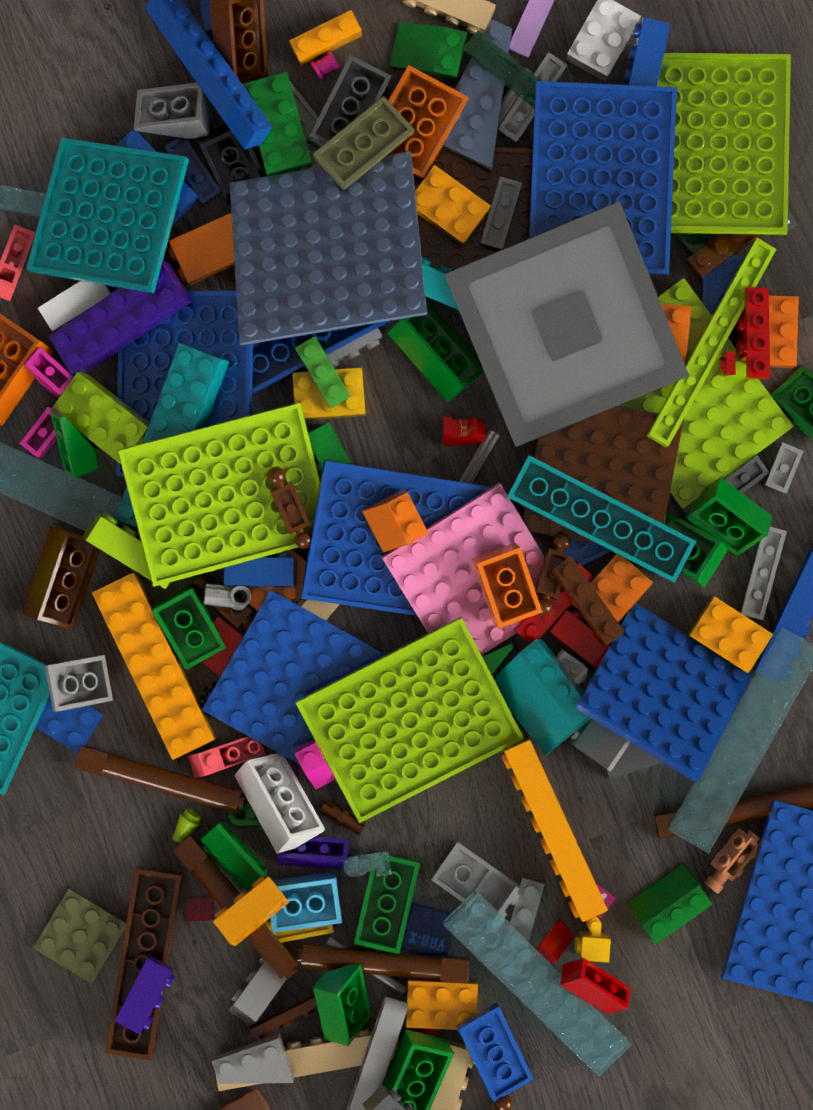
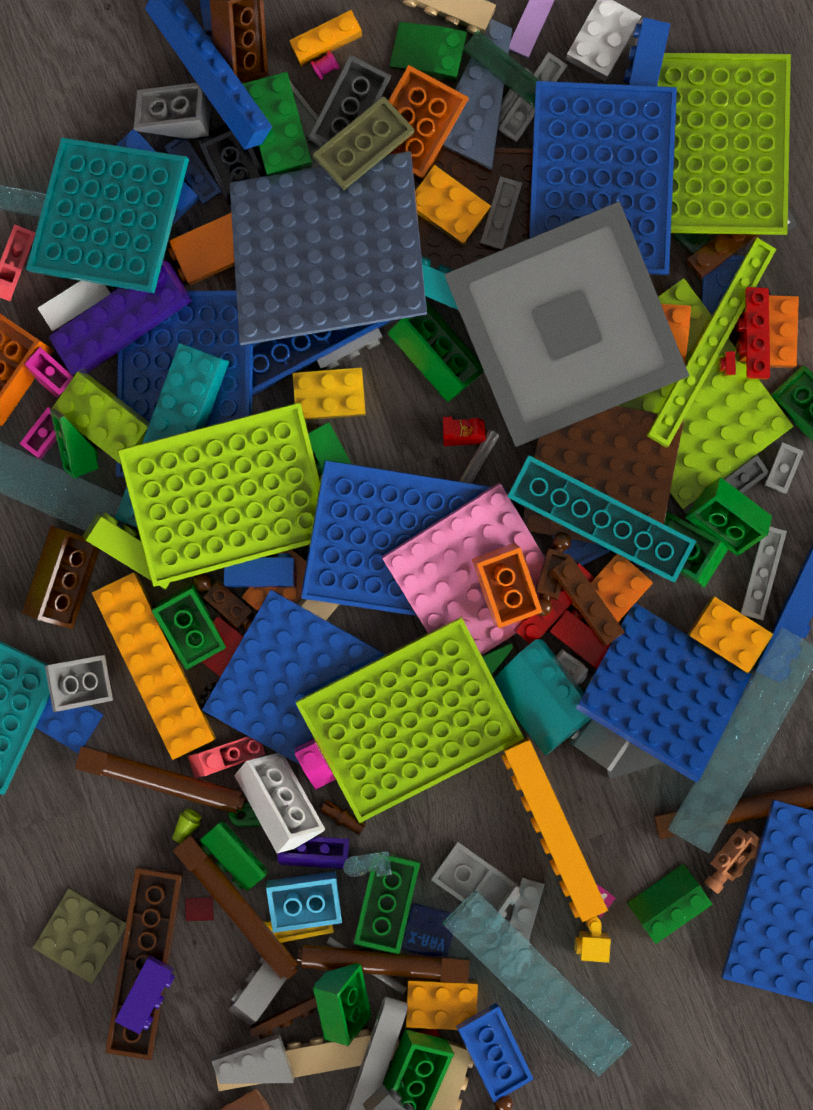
(224, 596): light grey piece -> none
(250, 910): light orange brick -> none
(289, 507): reddish brown plate -> none
(323, 372): bright green plate -> none
(395, 521): orange slope -> none
(555, 942): red tile -> none
(595, 986): red brick -> none

